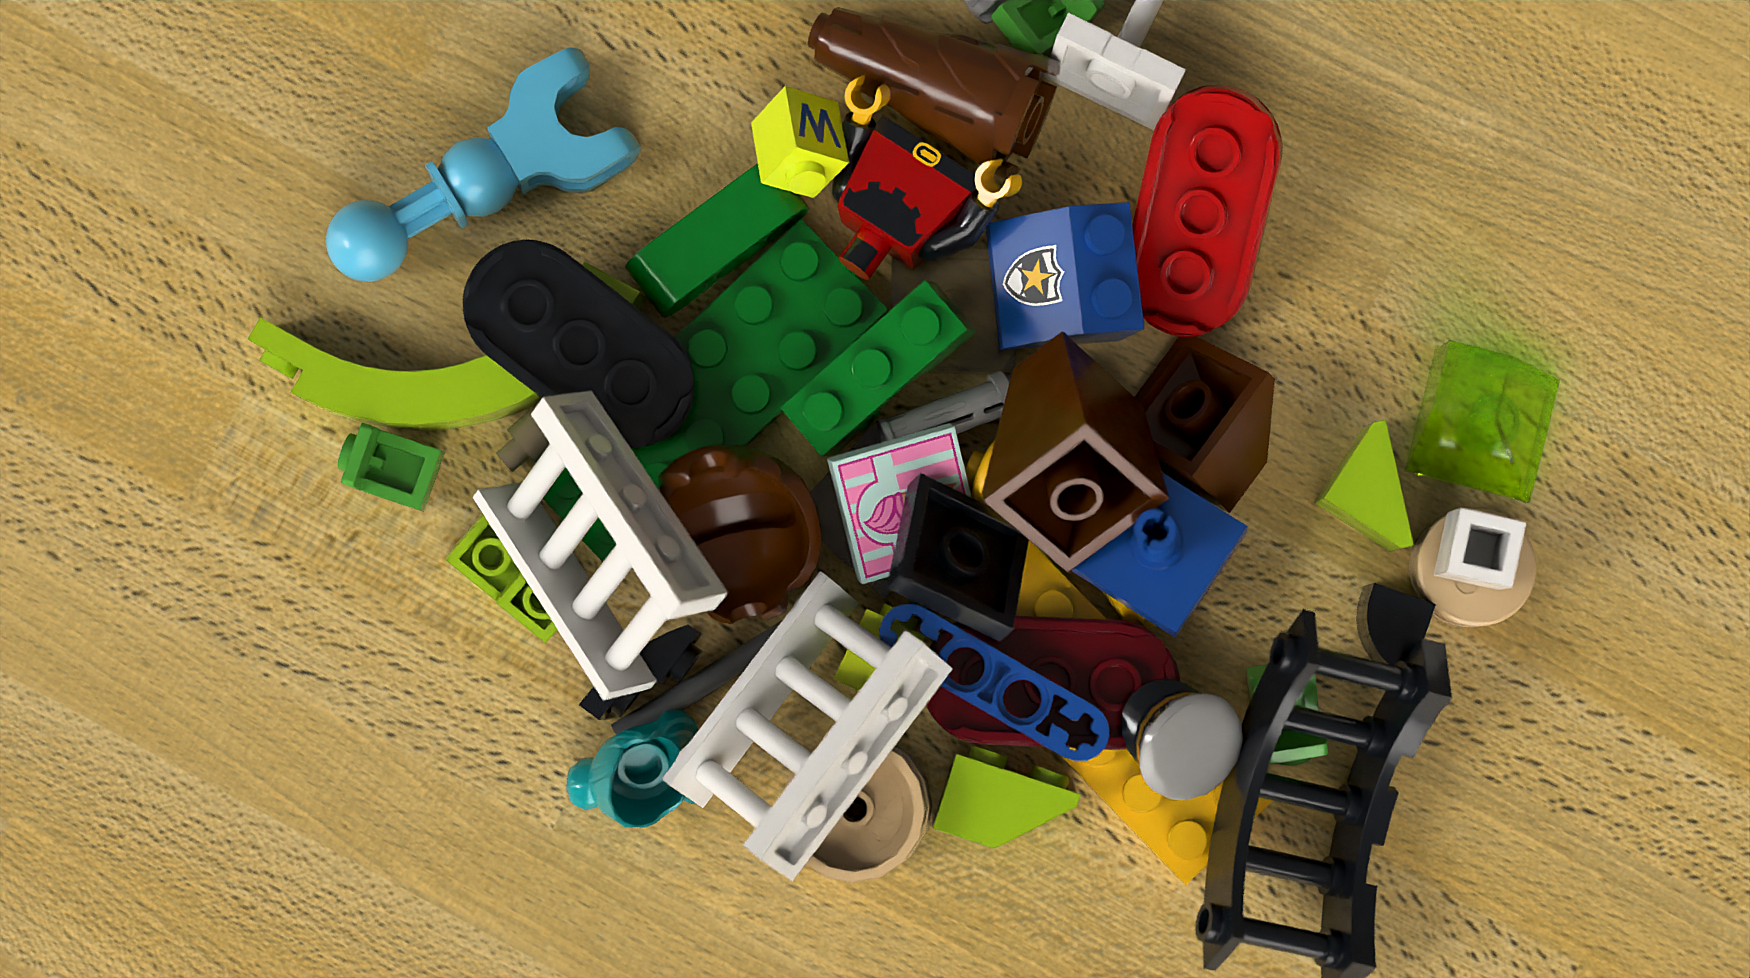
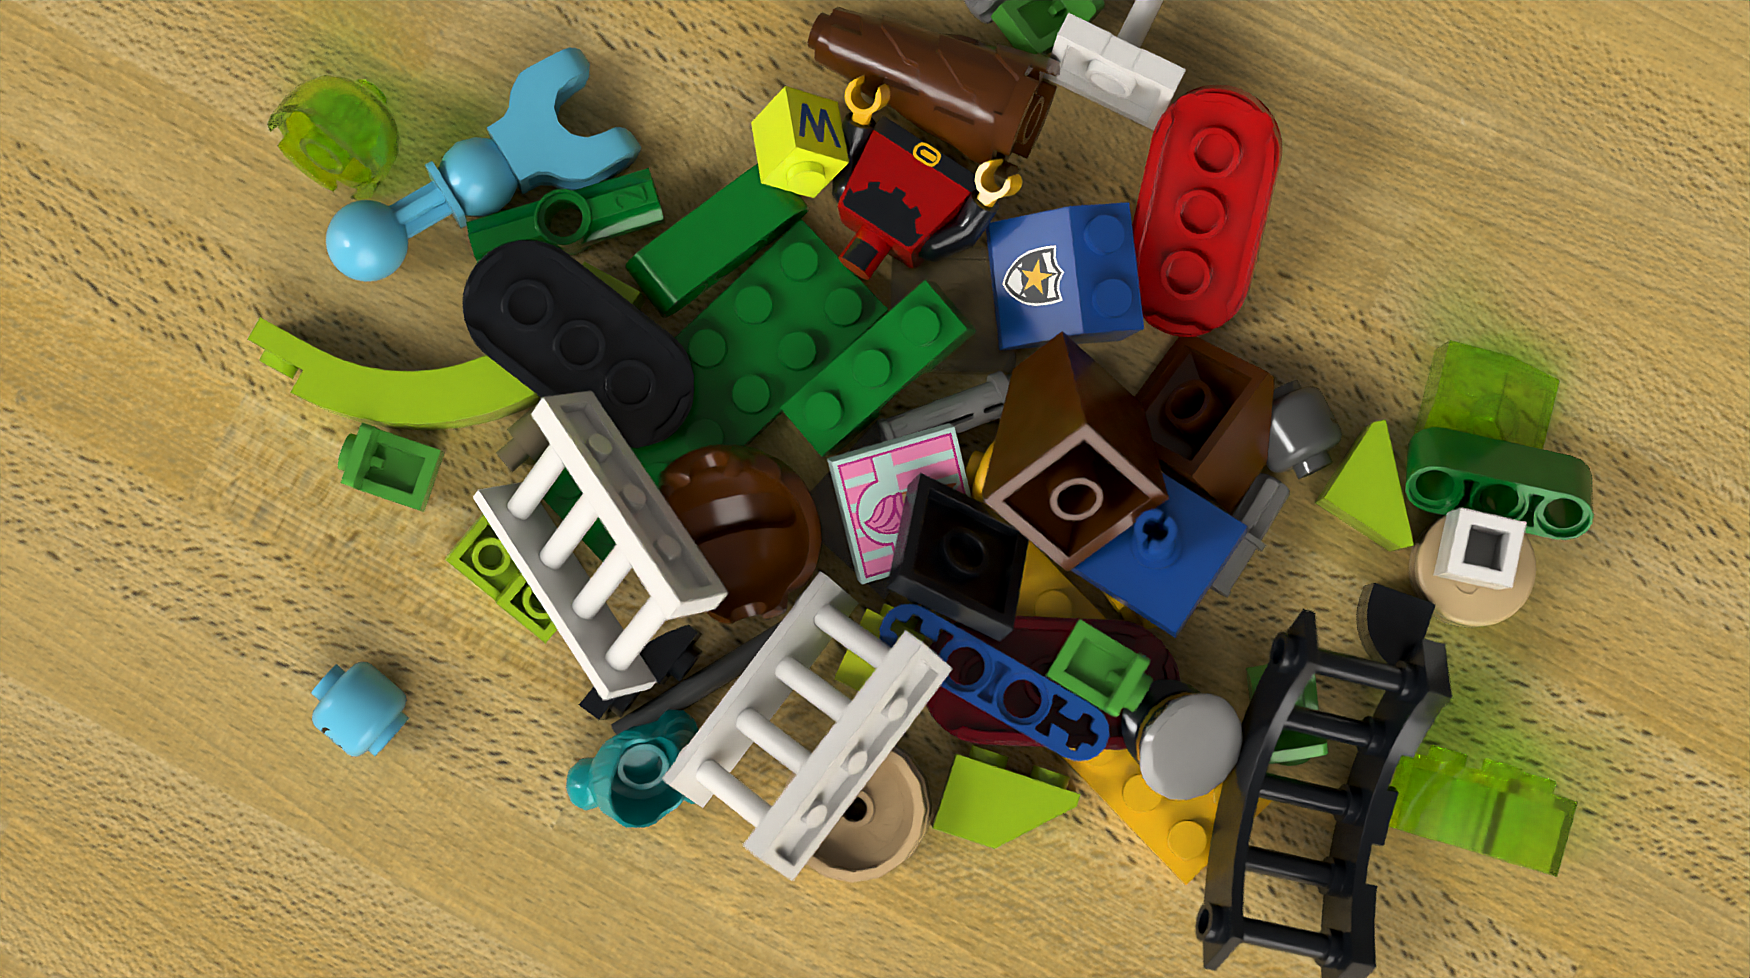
(338, 133): none -> clear neon green cylinder
(358, 708): none -> medium azure head
(607, 211): none -> green piece
(1101, 670): none -> bright green bracket
(1258, 512): none -> light grey axle
(1301, 430): none -> dark grey head
(1483, 810): none -> clear neon green brick
(1500, 479): none -> green beam

